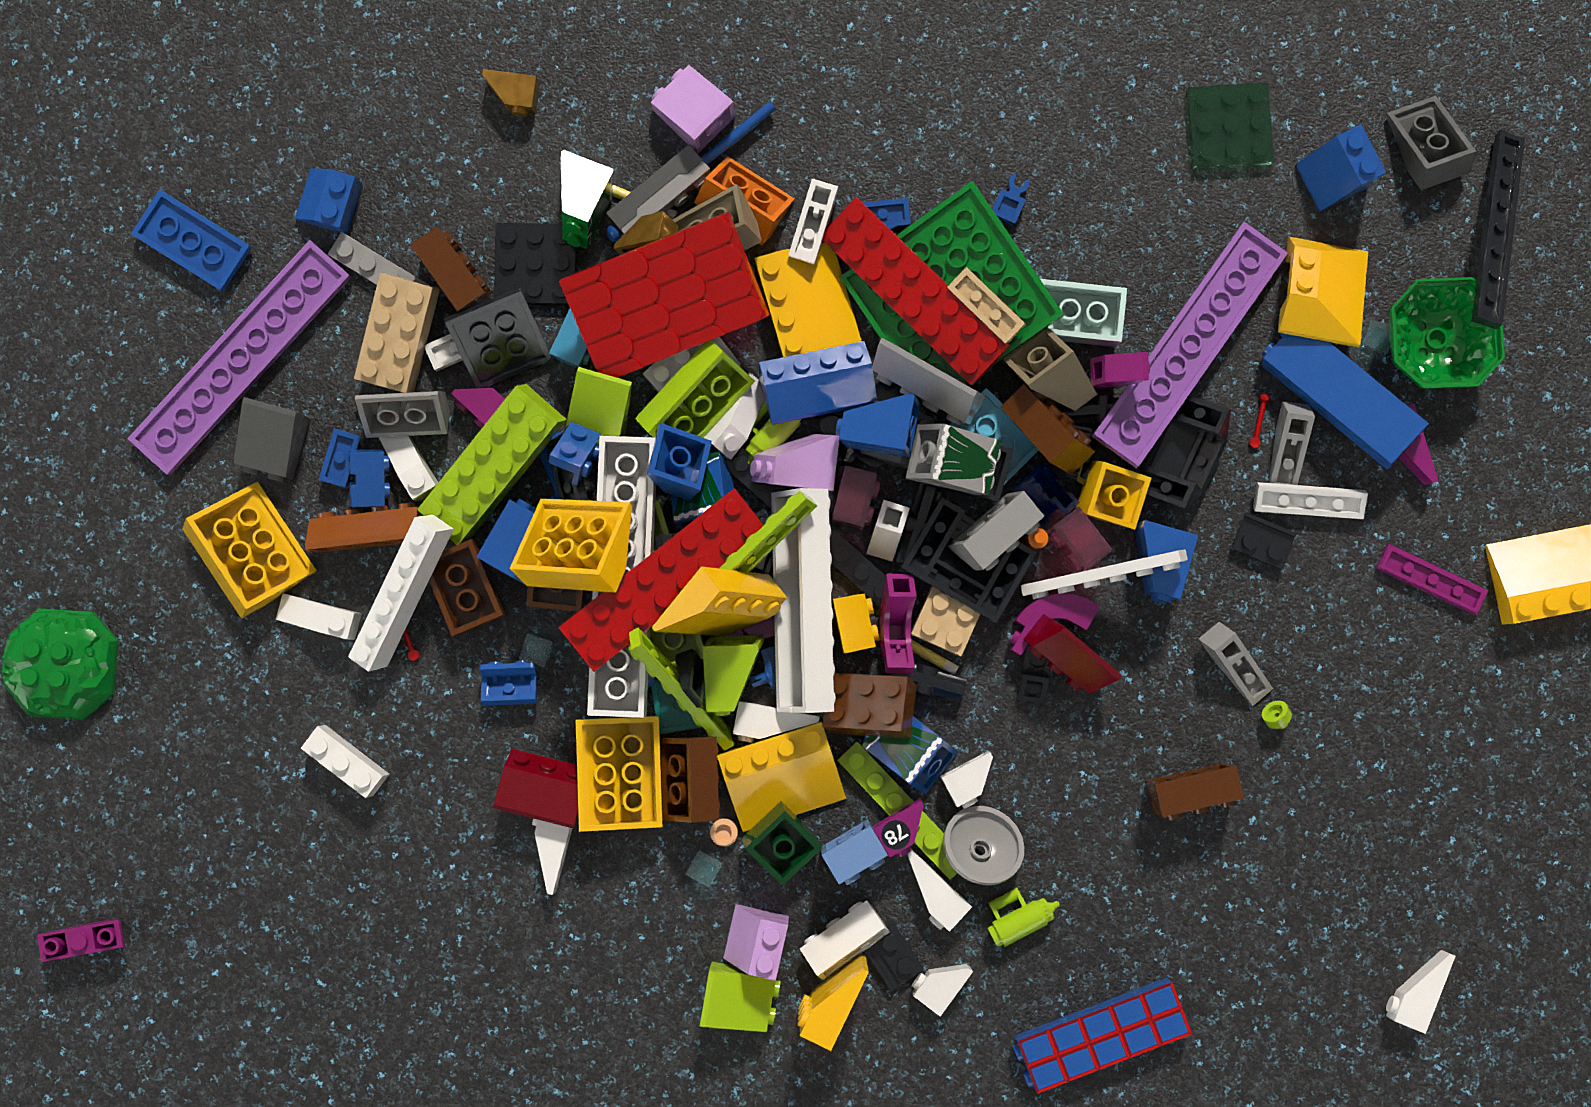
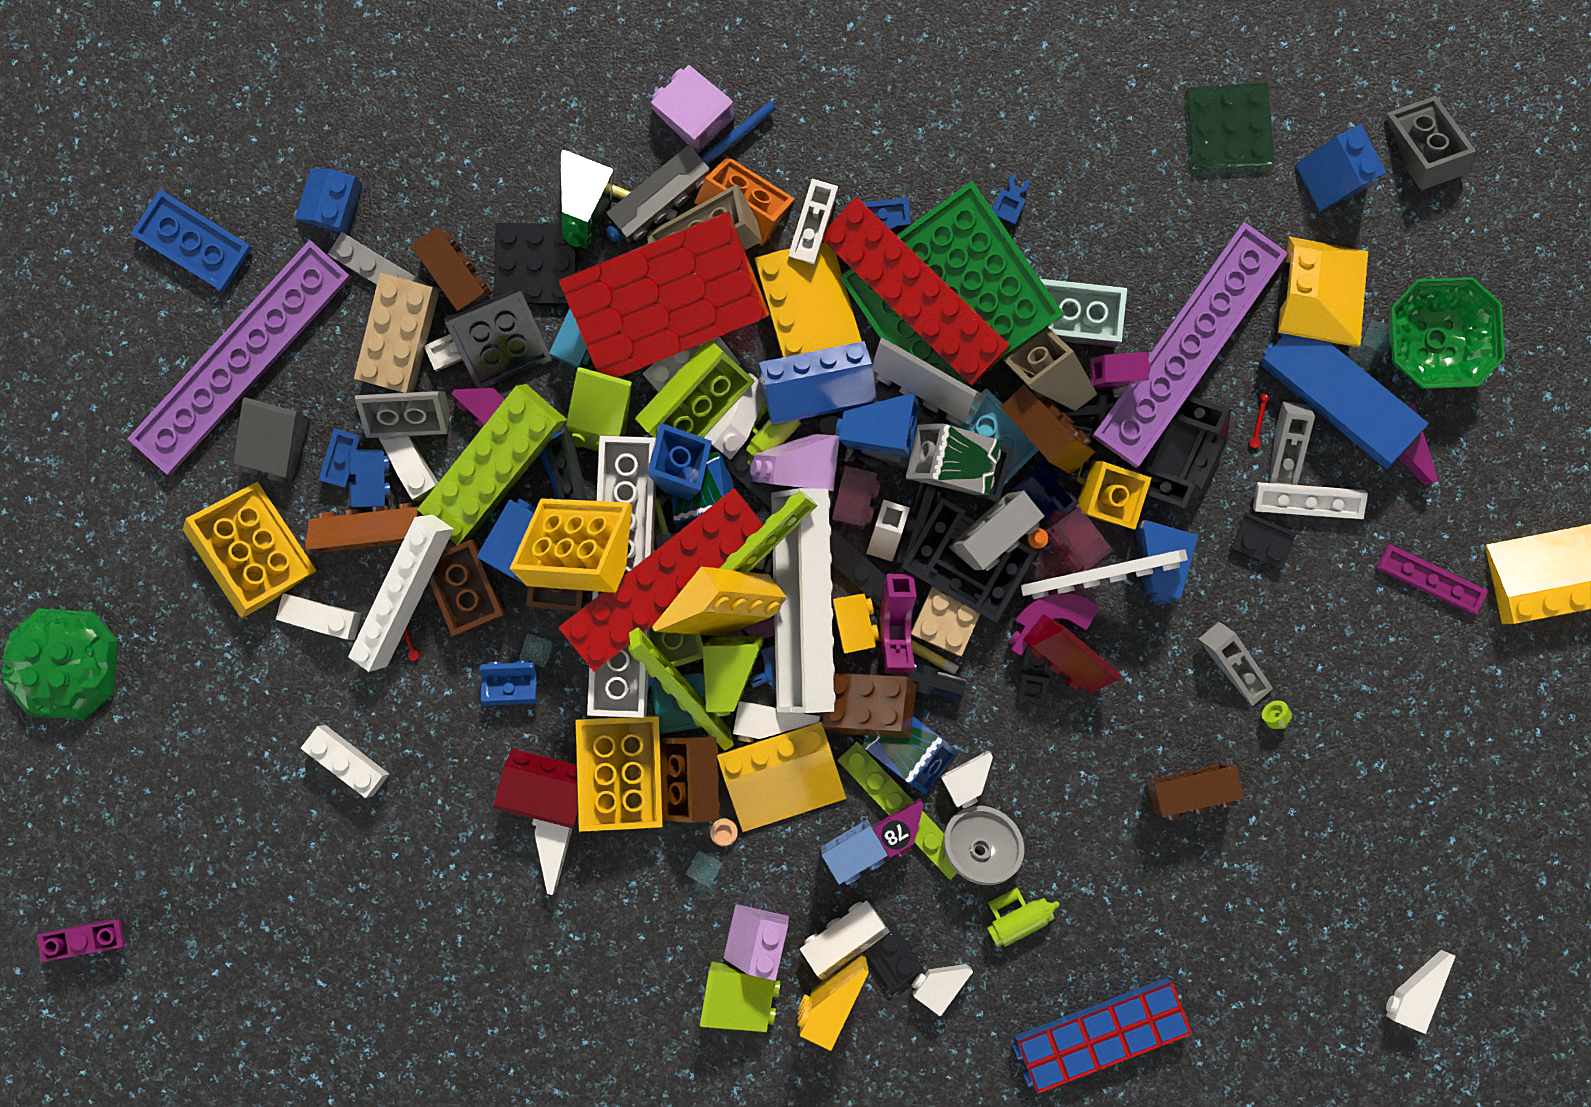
(515, 91): pearl gold slope -> none
(576, 451): blue bracket -> none
(646, 230): pearl gold slope -> none
(691, 675): black slope -> none
(781, 843): dark green brick -> none
(942, 901): white slope -> none
(986, 305): tan plate -> none
(1498, 230): black plate -> none

